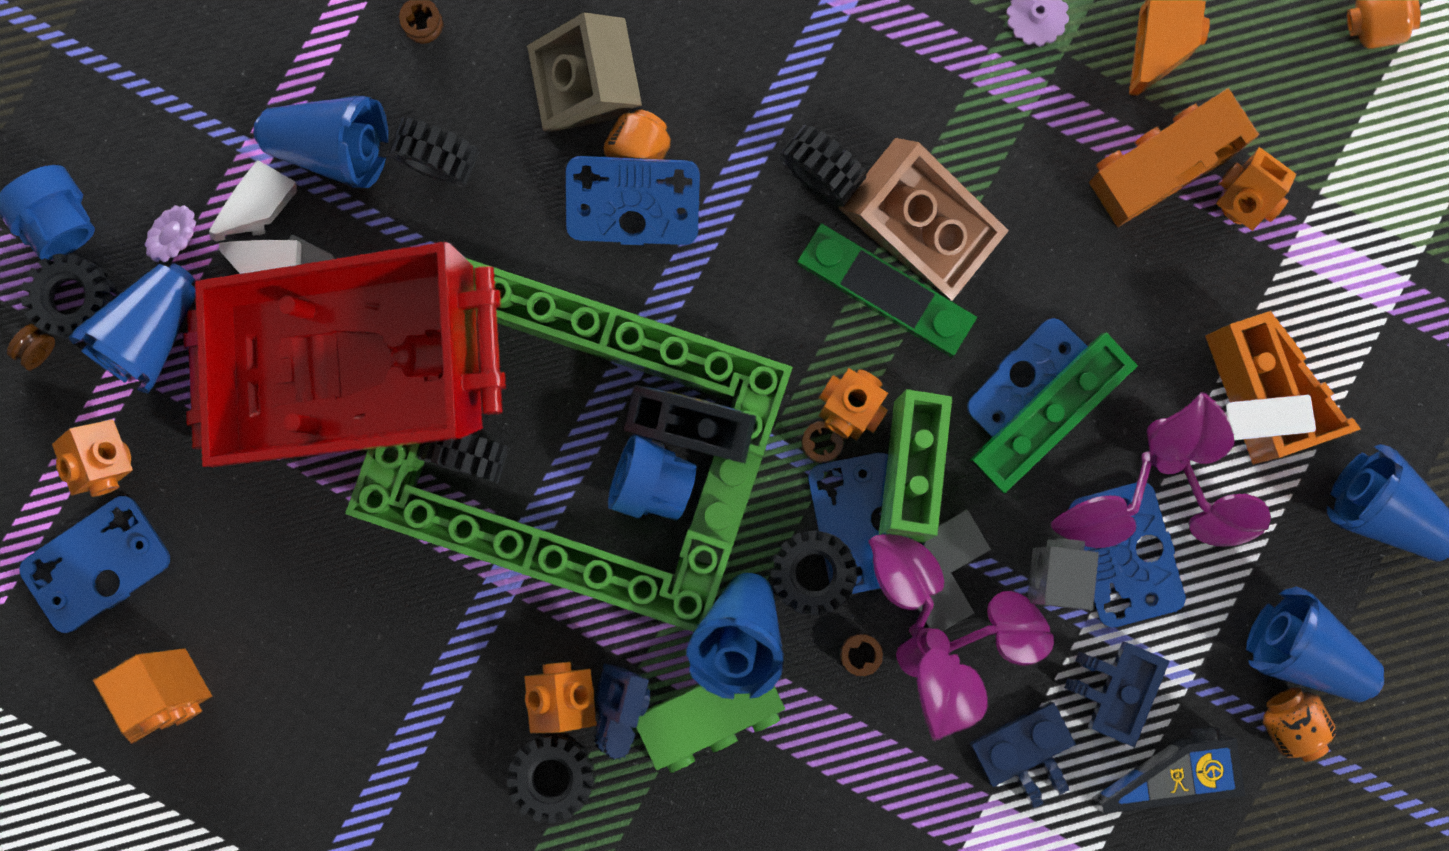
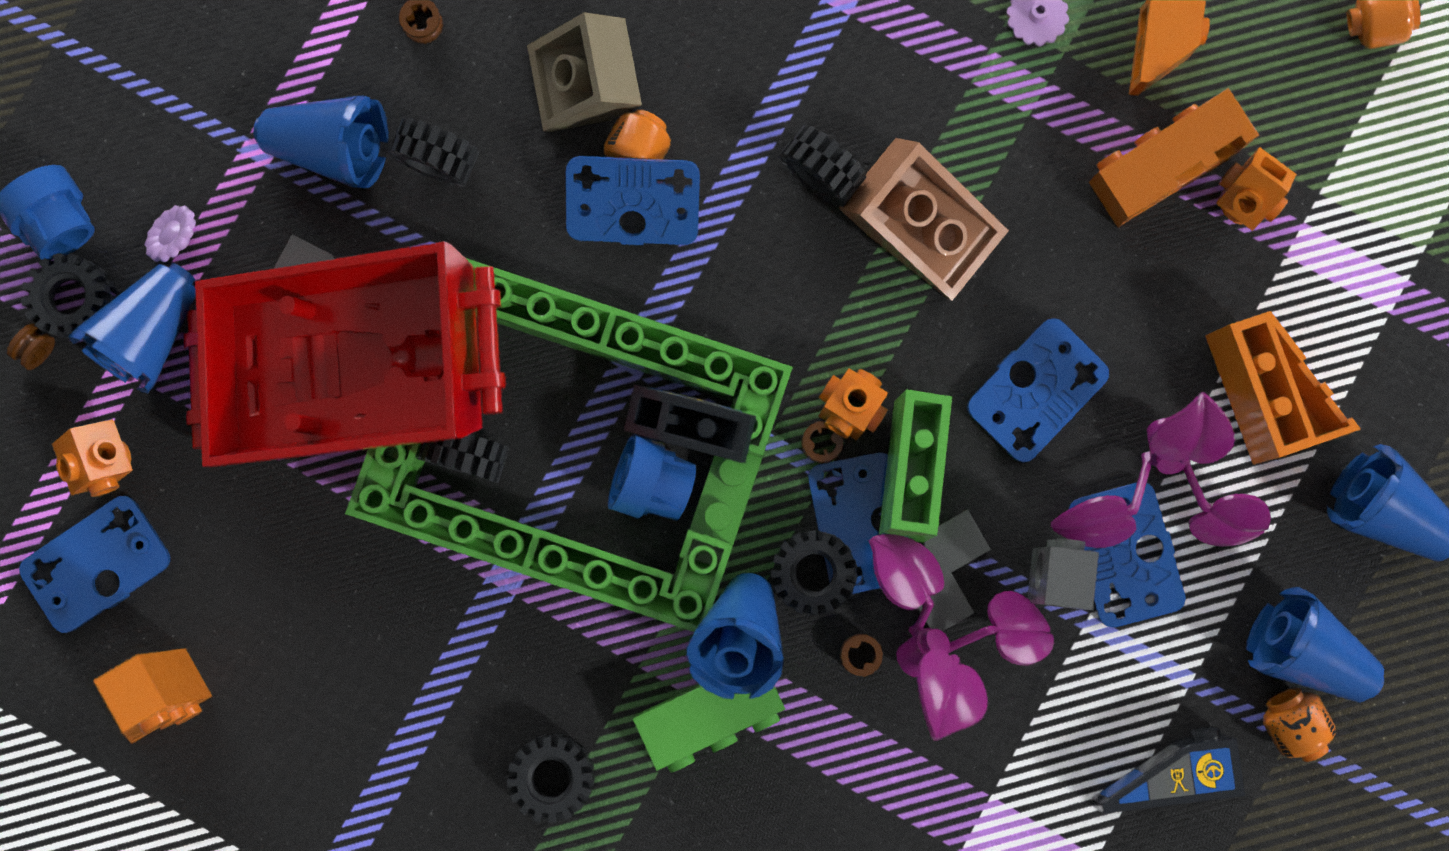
(254, 202): white slope -> none
(261, 254): white slope -> none
(560, 699): orange brick -> none
(620, 700): dark blue hinge -> none
(886, 290): green plate -> none
(1023, 745): dark blue hinge -> none
(1053, 412): green plate -> none
(1127, 691): dark blue hinge -> none
(1271, 417): white sticker -> none

